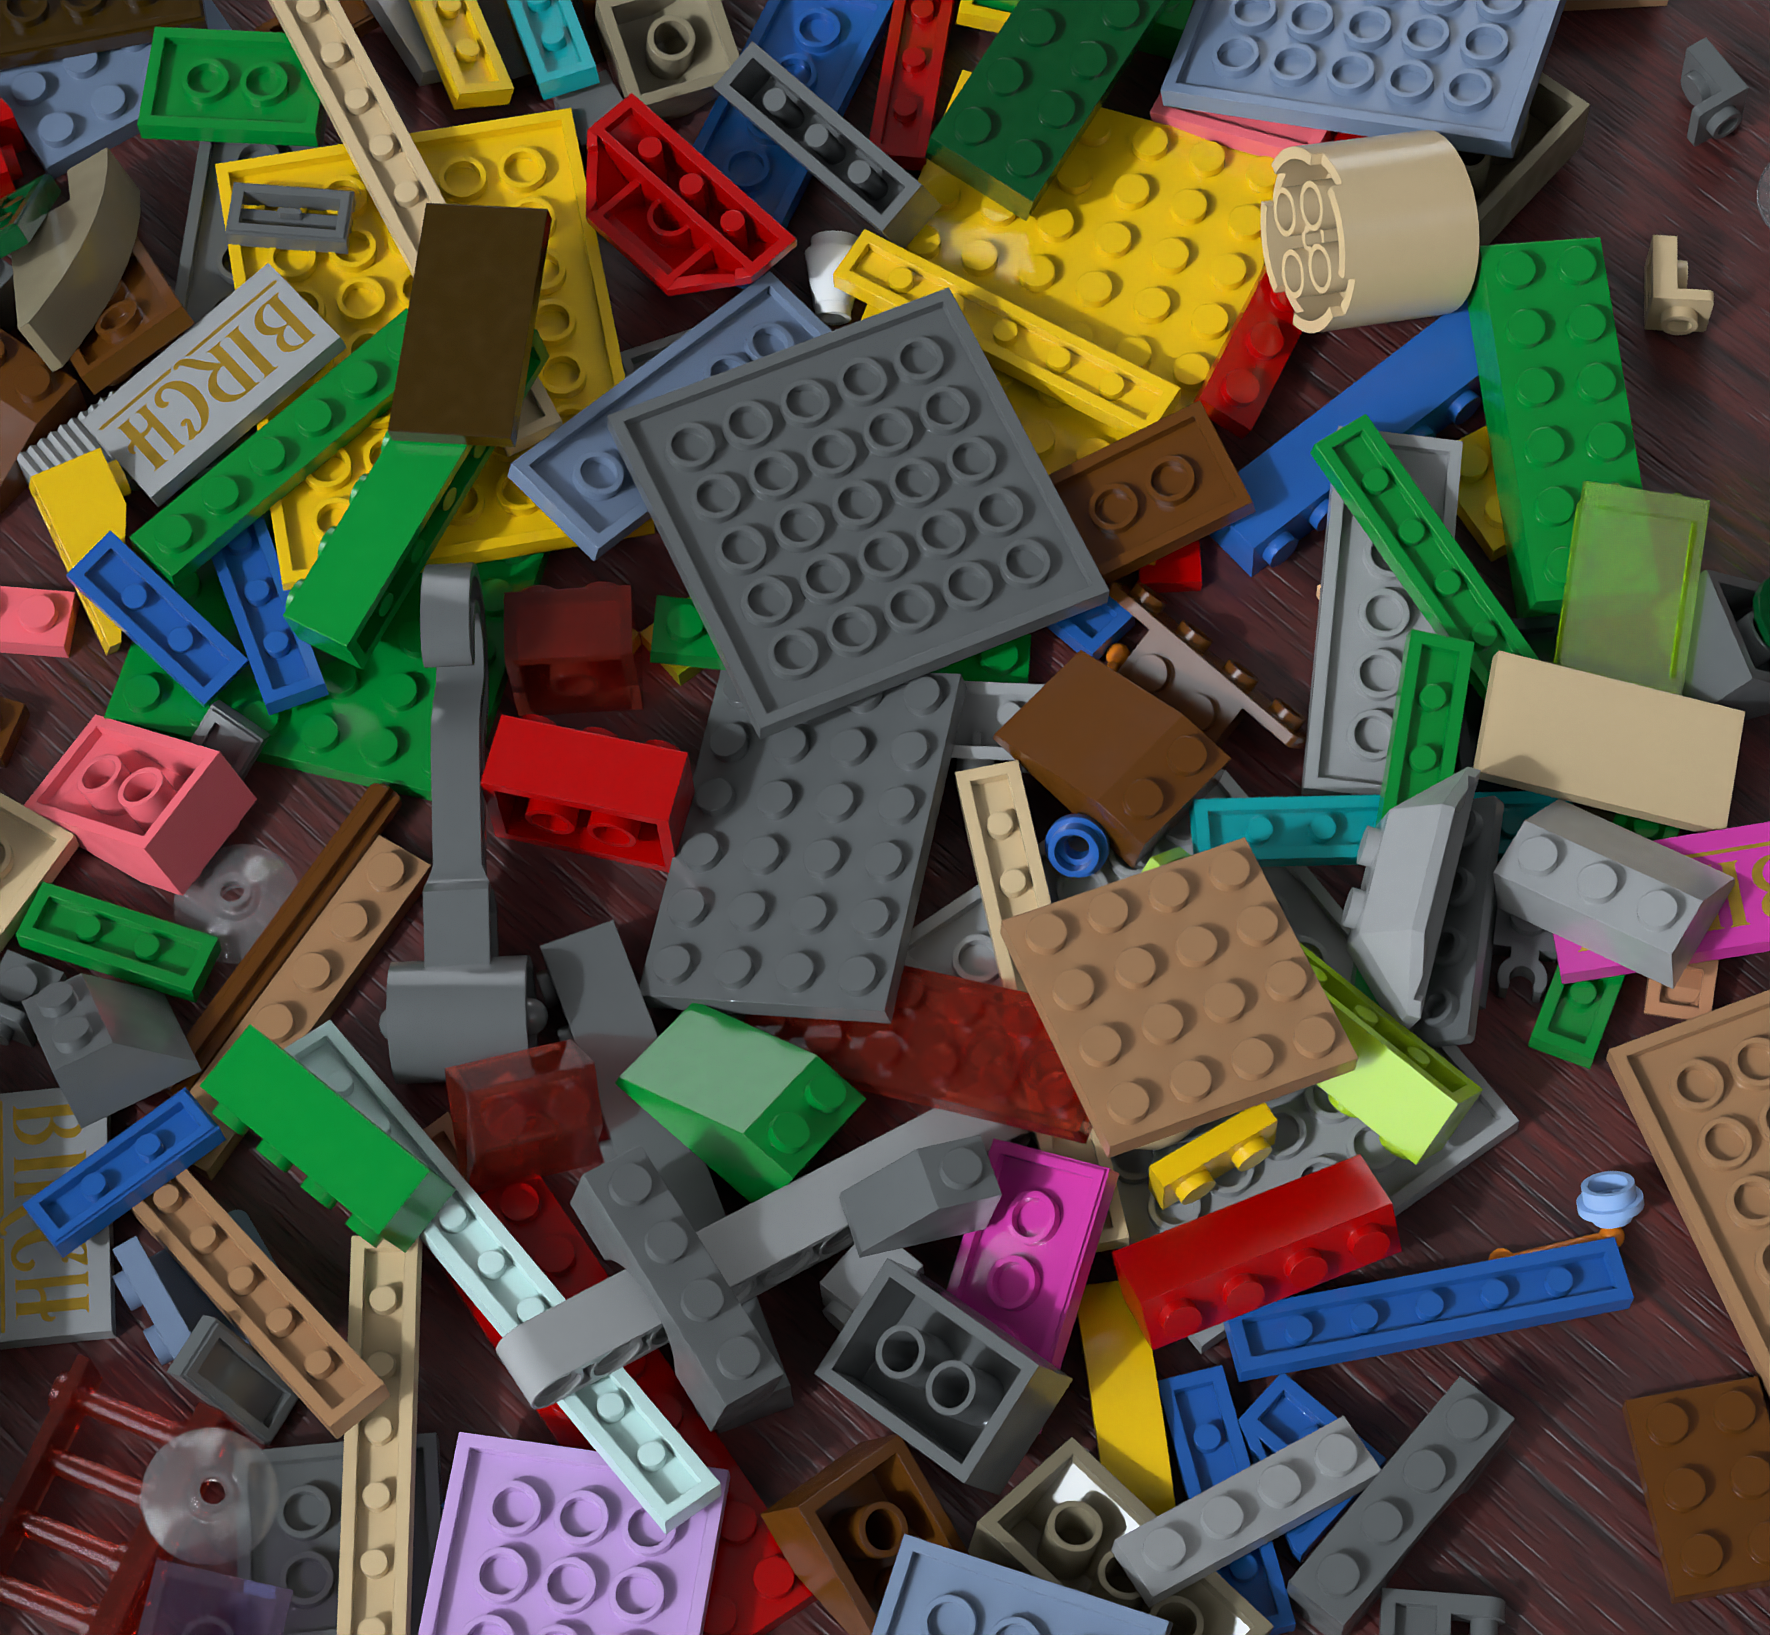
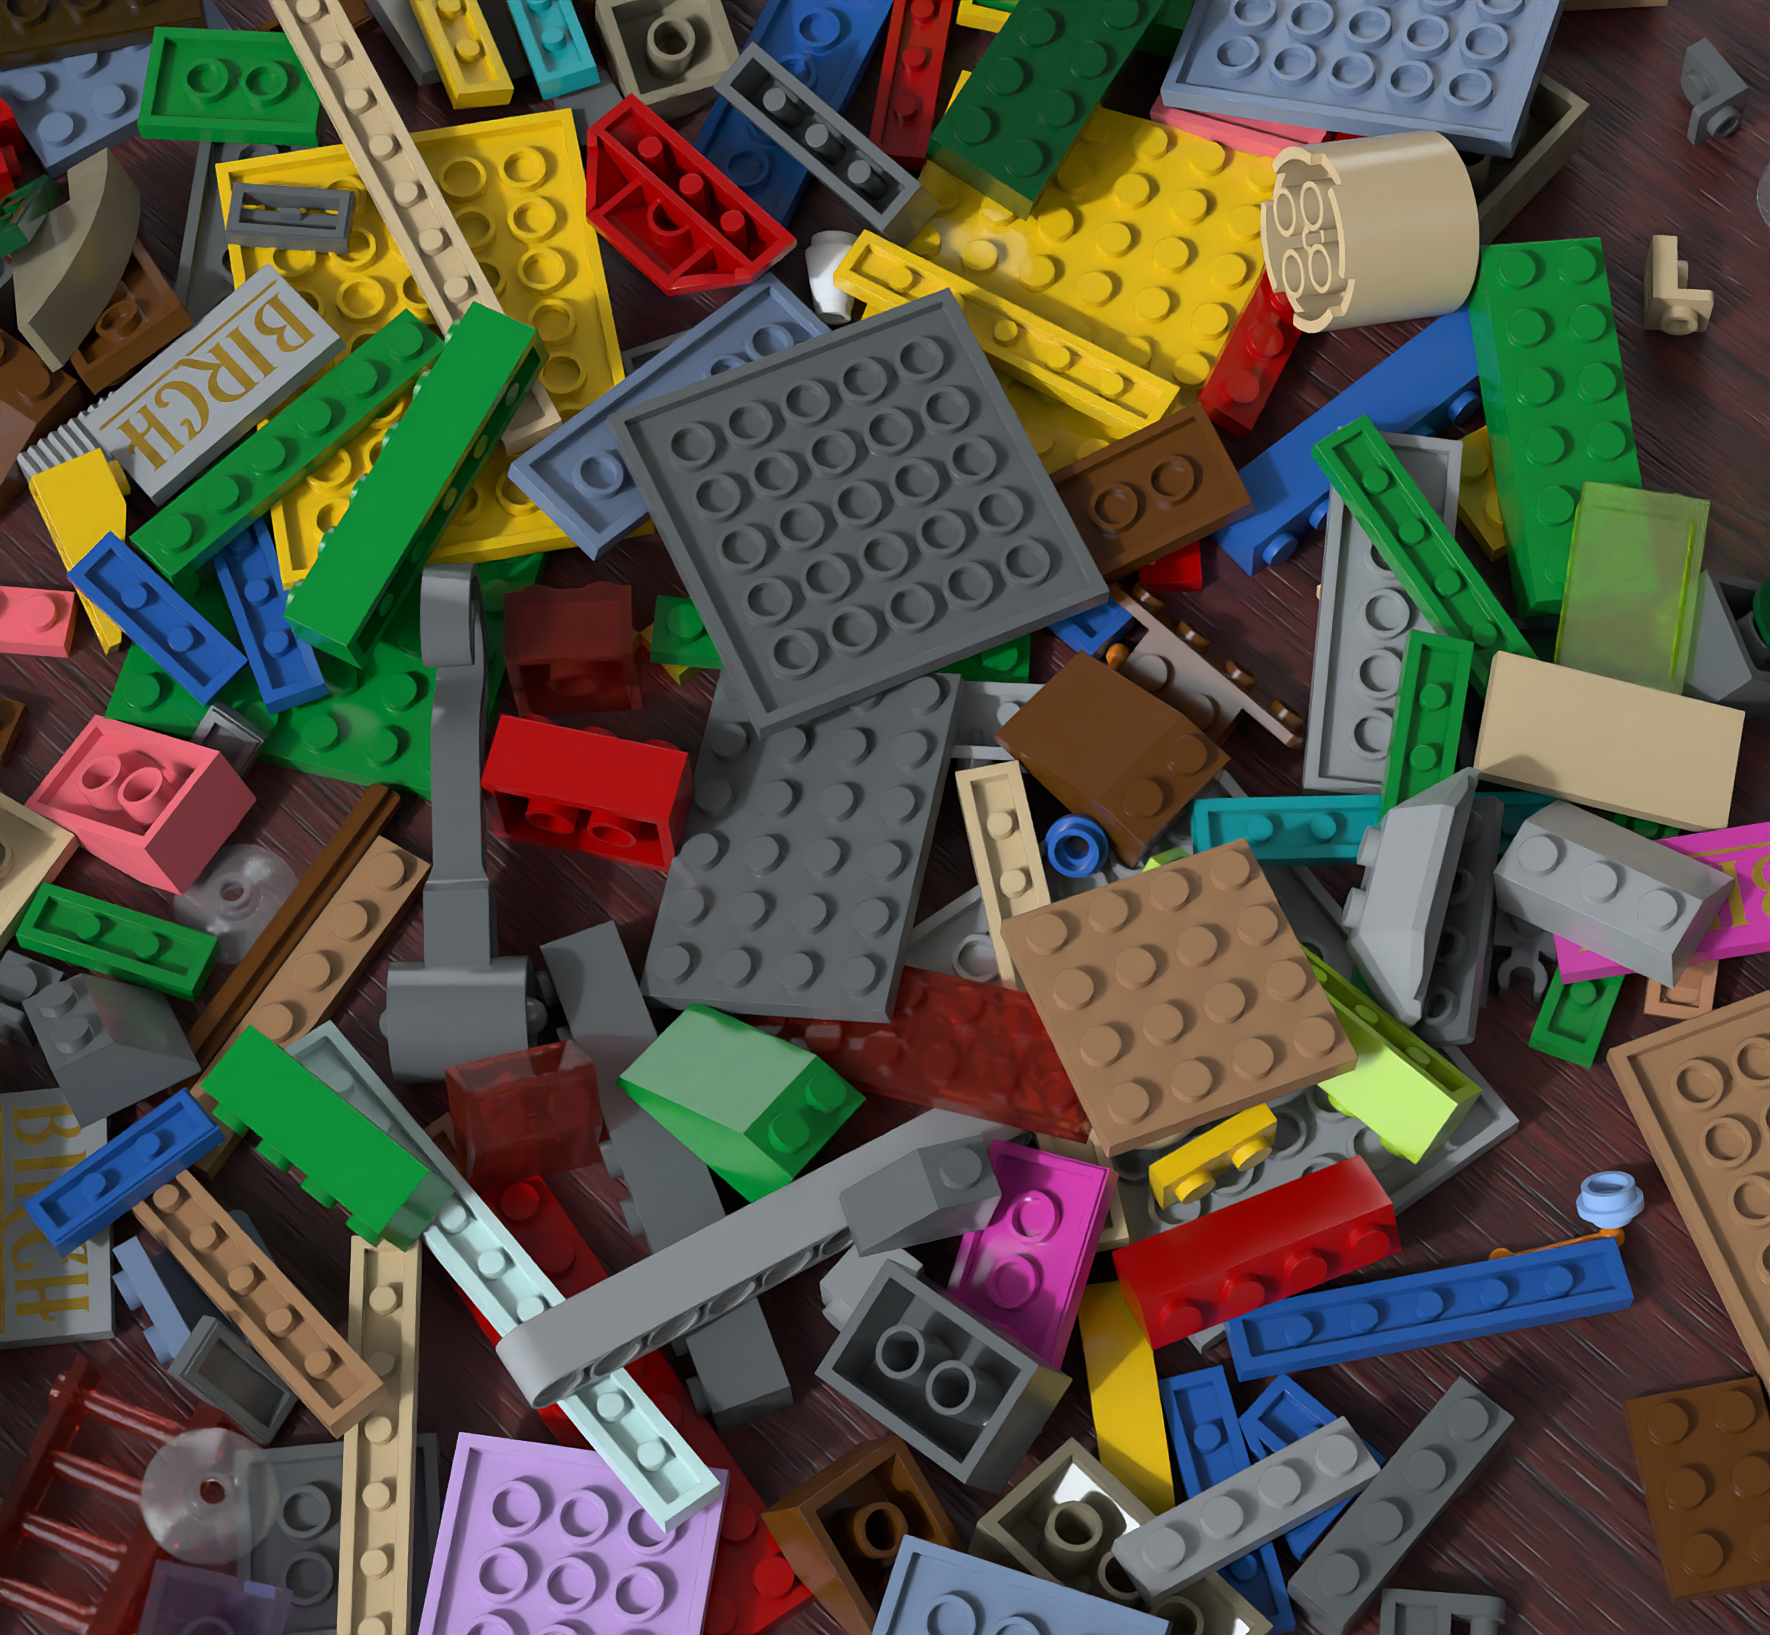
(470, 325): dark brown tile -> none
(710, 1334): dark grey arch -> none

